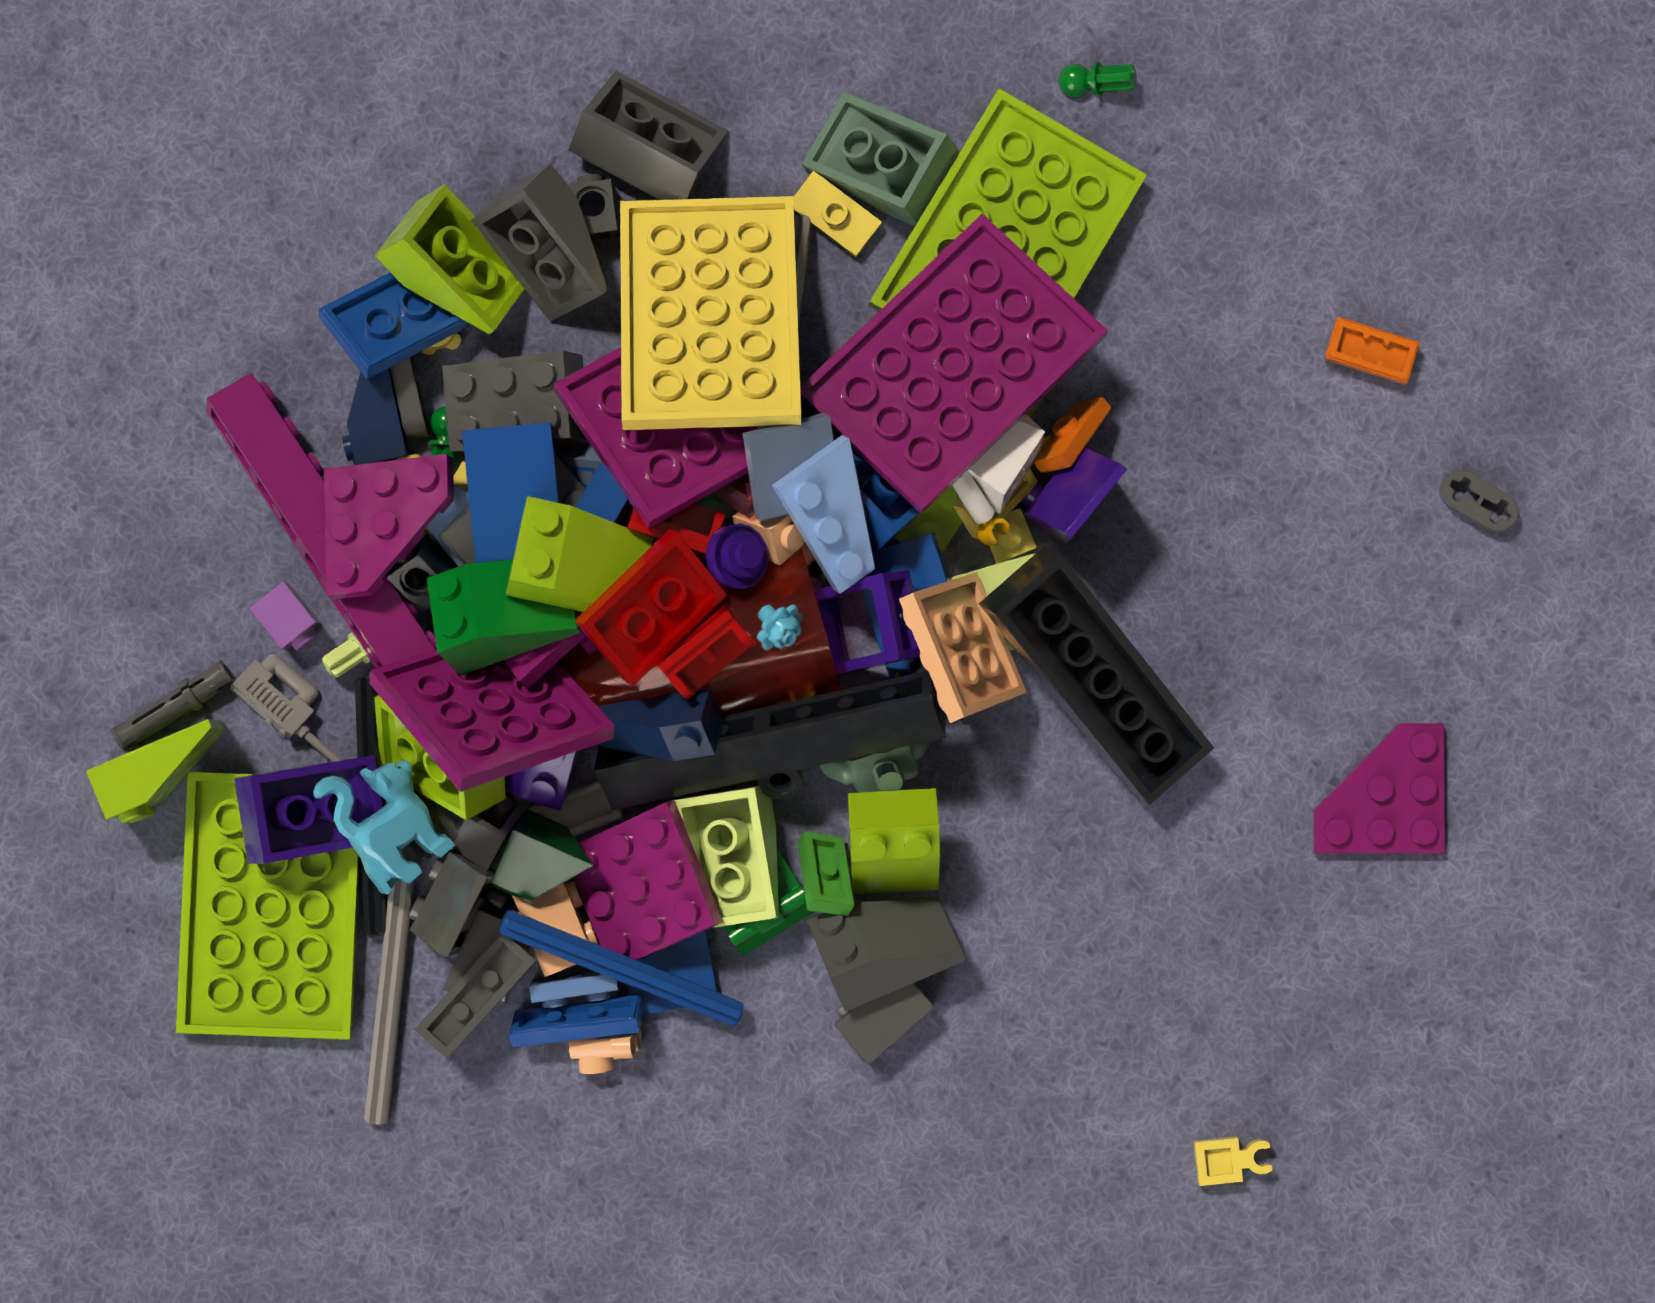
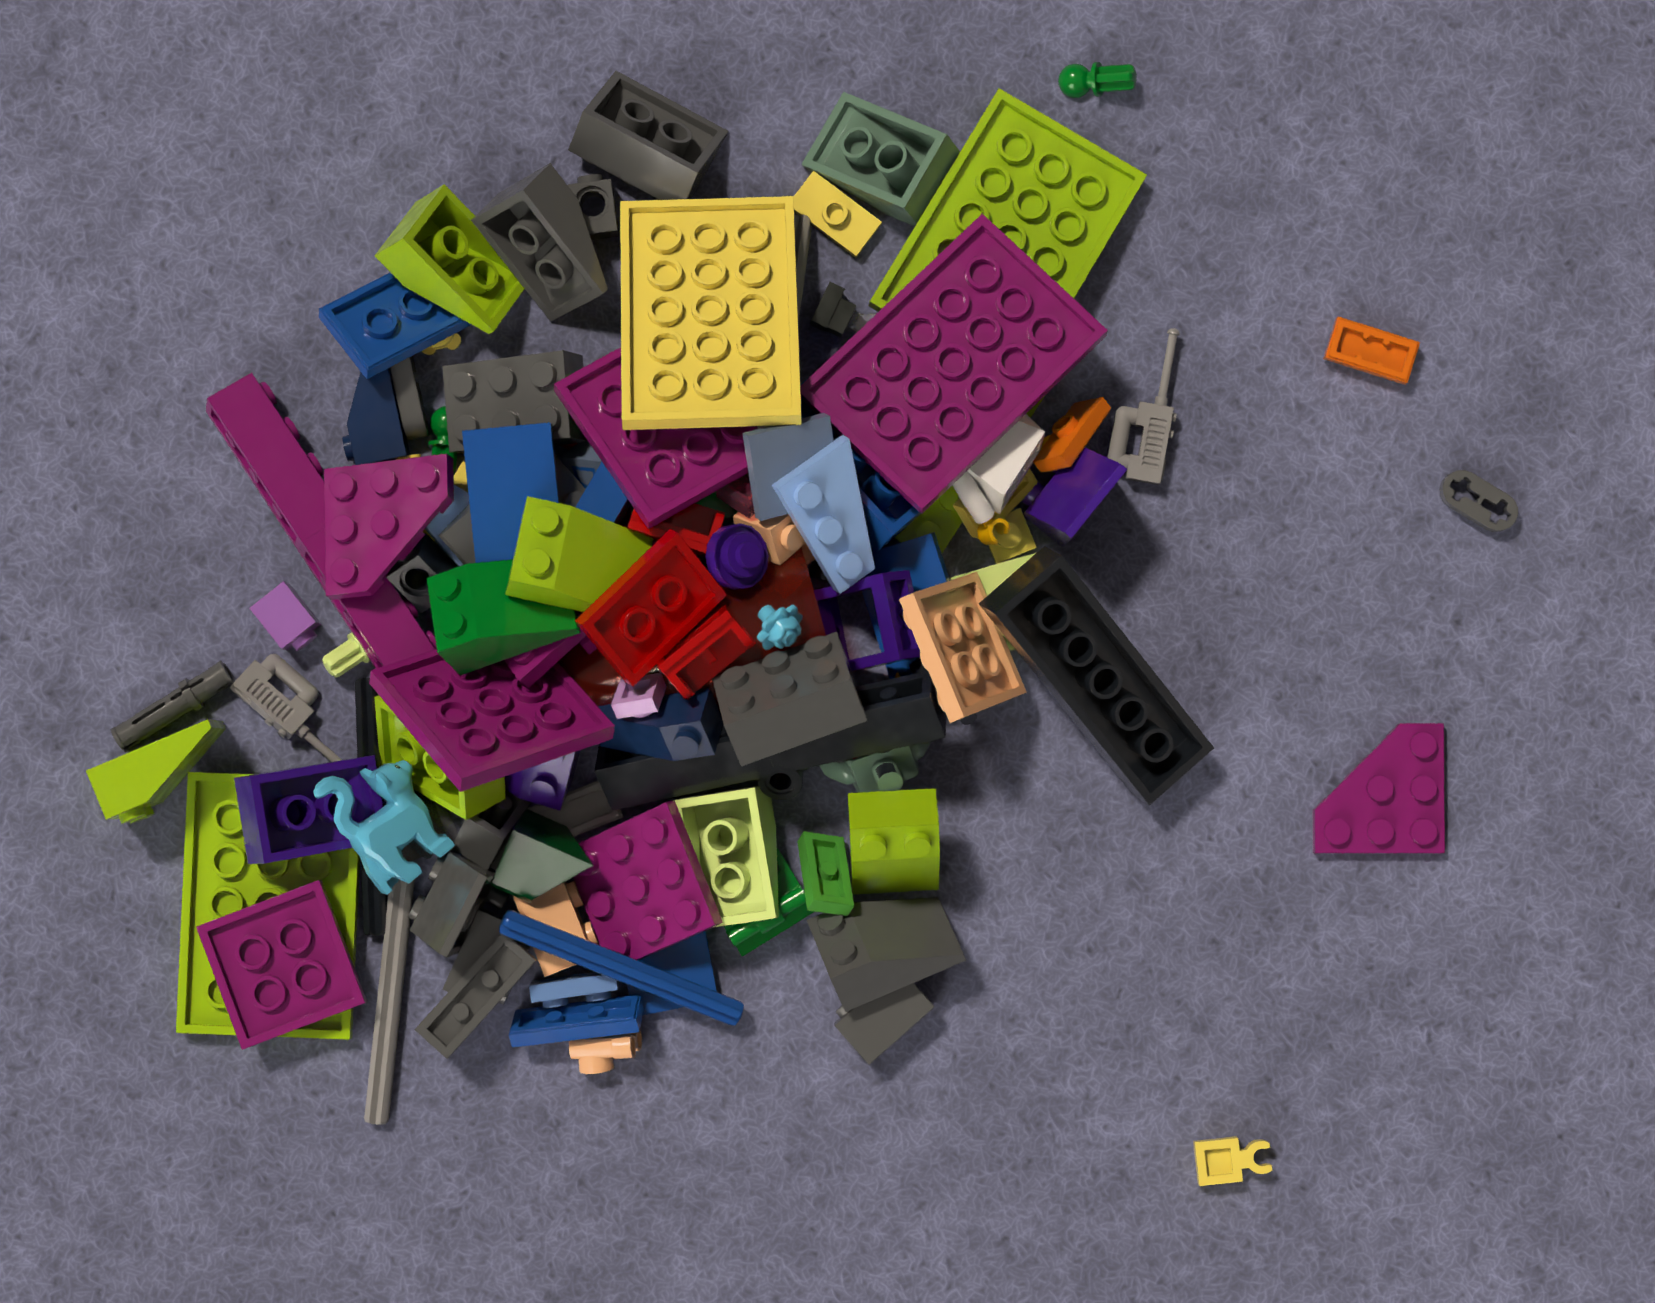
(281, 964): none -> magenta plate
(639, 699): none -> lavender plate
(788, 698): none -> dark grey brick
(837, 313): none -> pearl dark grey piece
(1155, 424): none -> light grey piece

